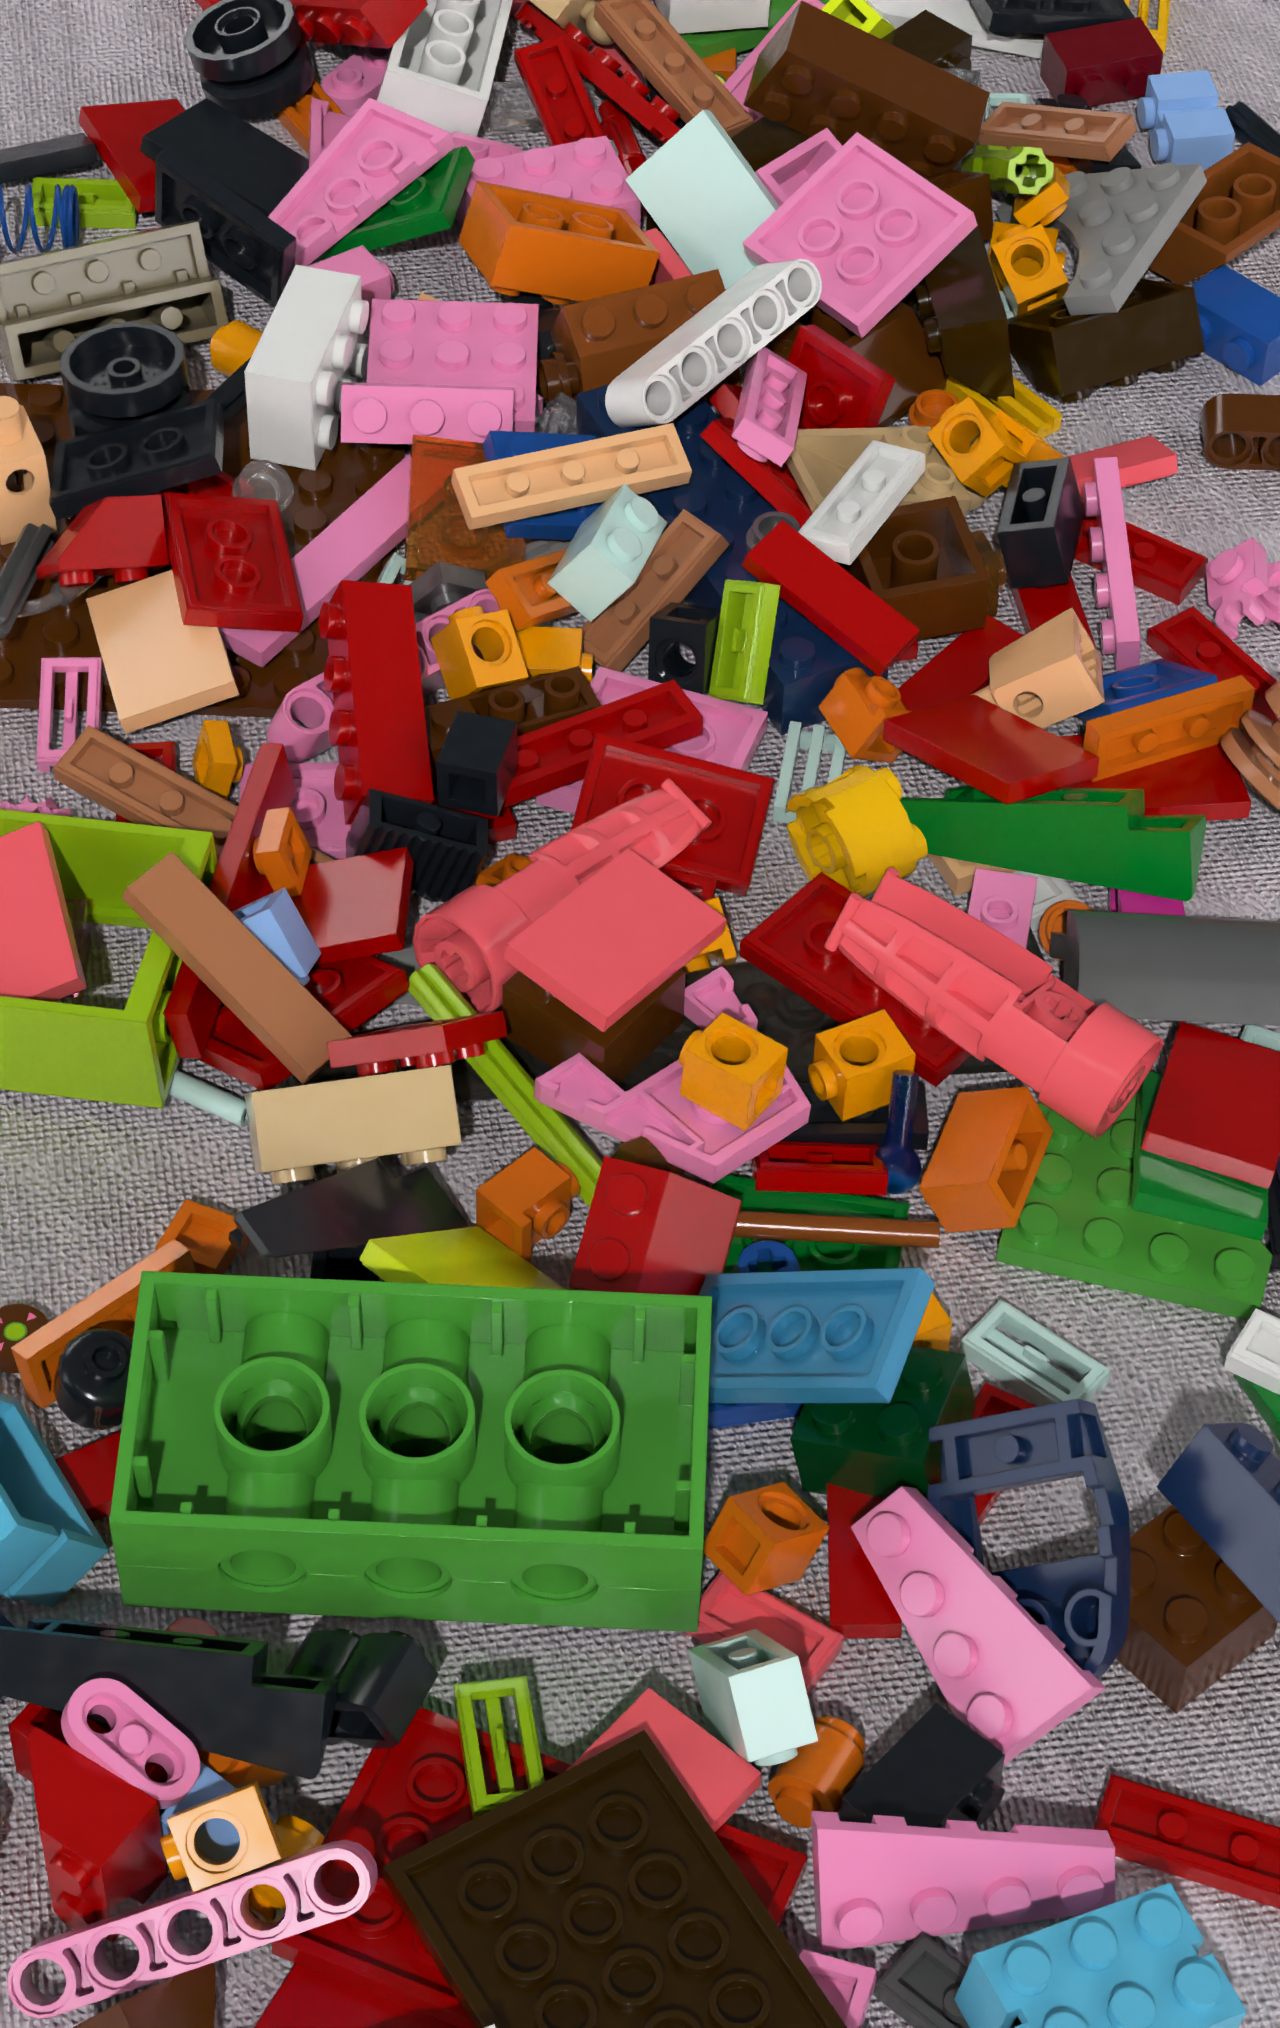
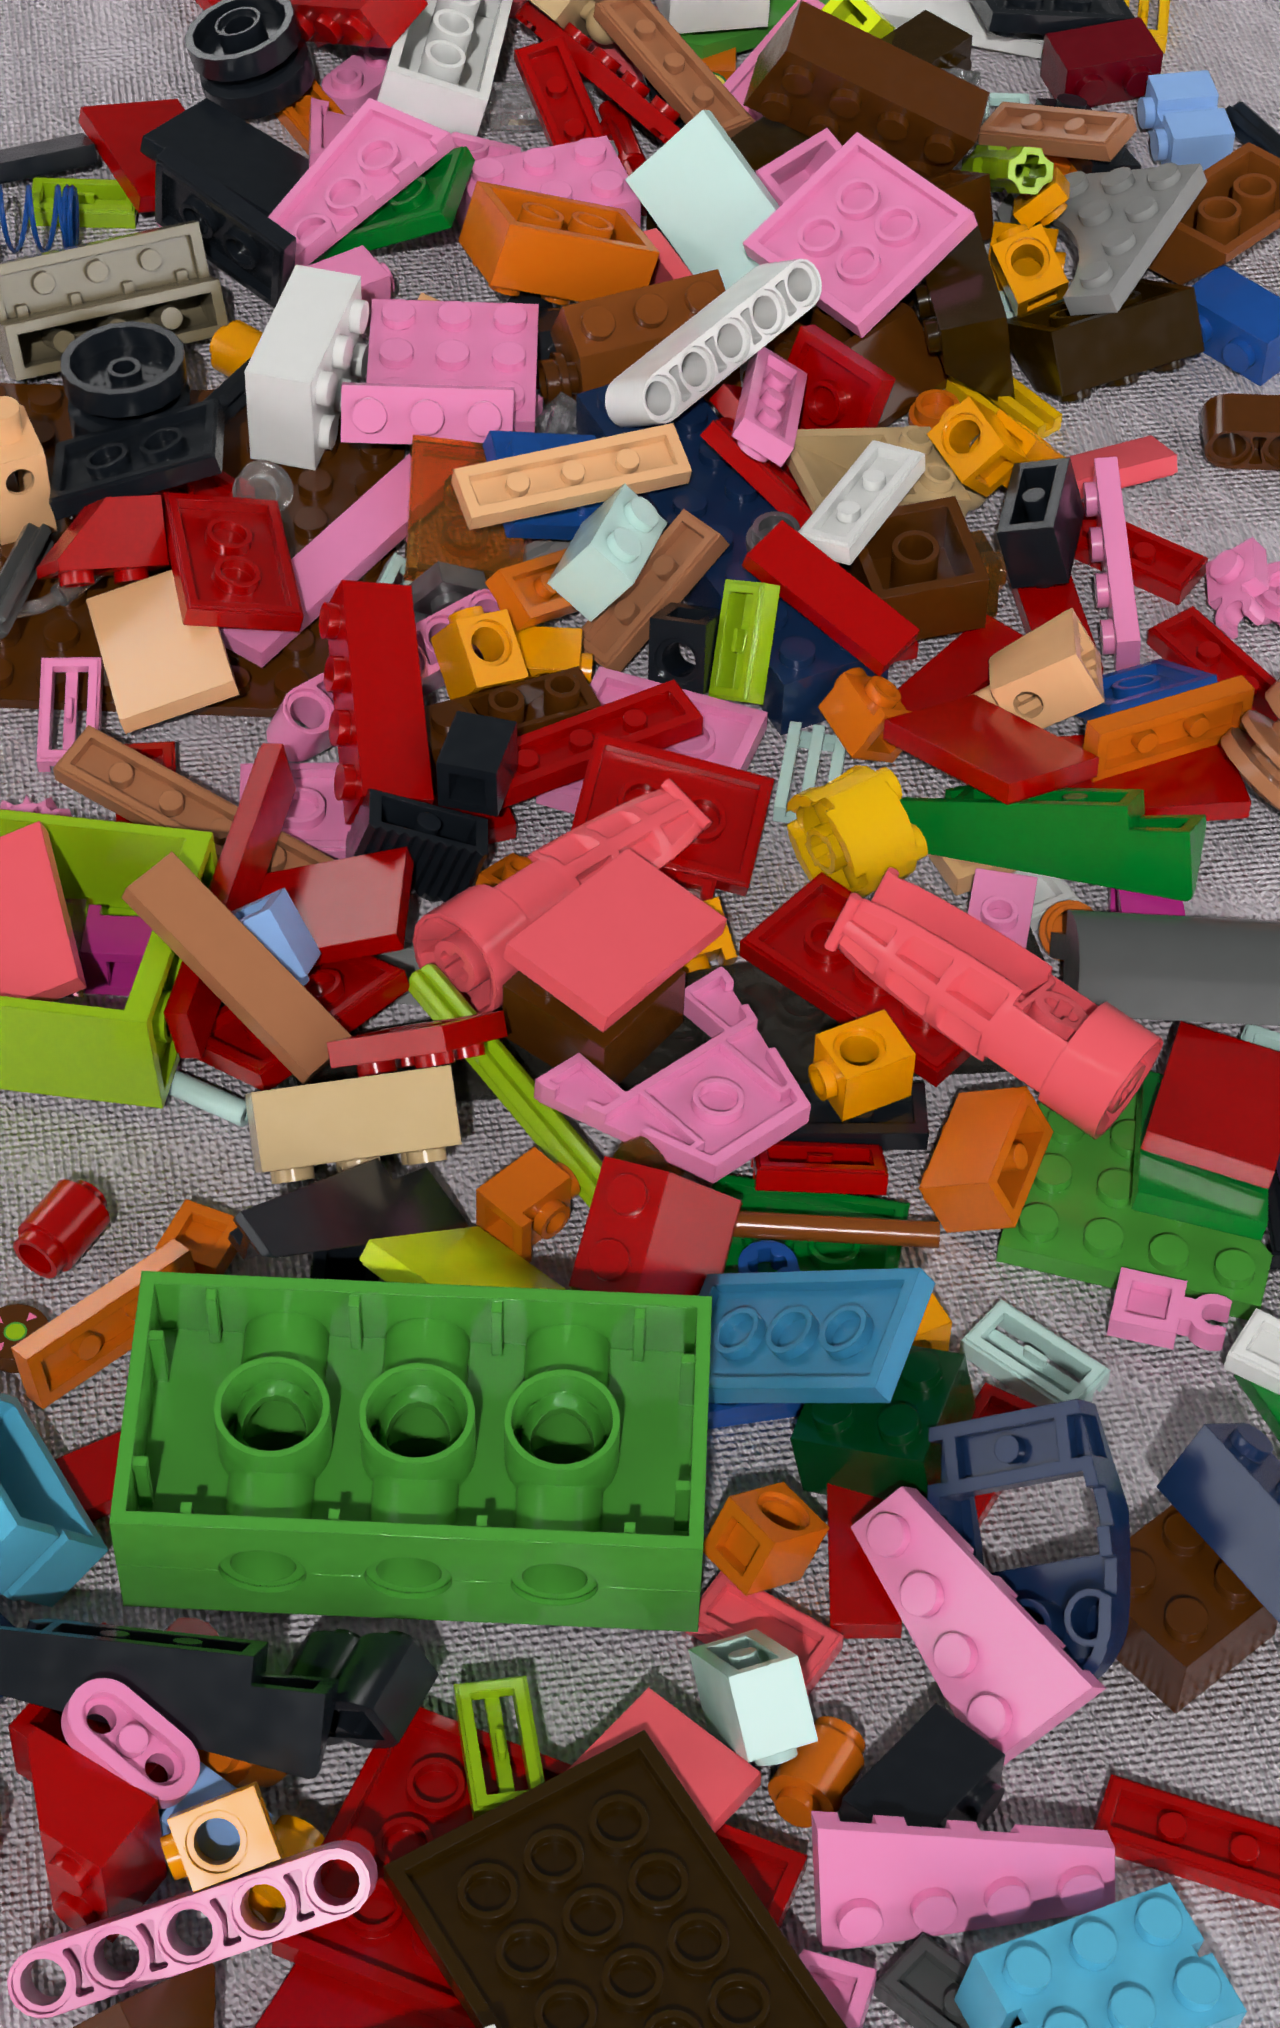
(61, 1227): none -> red brick
(94, 1378): black head -> none
(112, 951): none -> dark pink brick
(216, 759): light orange plate -> none
(282, 851): orange plate -> none
(732, 1070): light orange brick -> none
(897, 1154): clear blue bar -> none
(1155, 1309): none -> bright pink plate

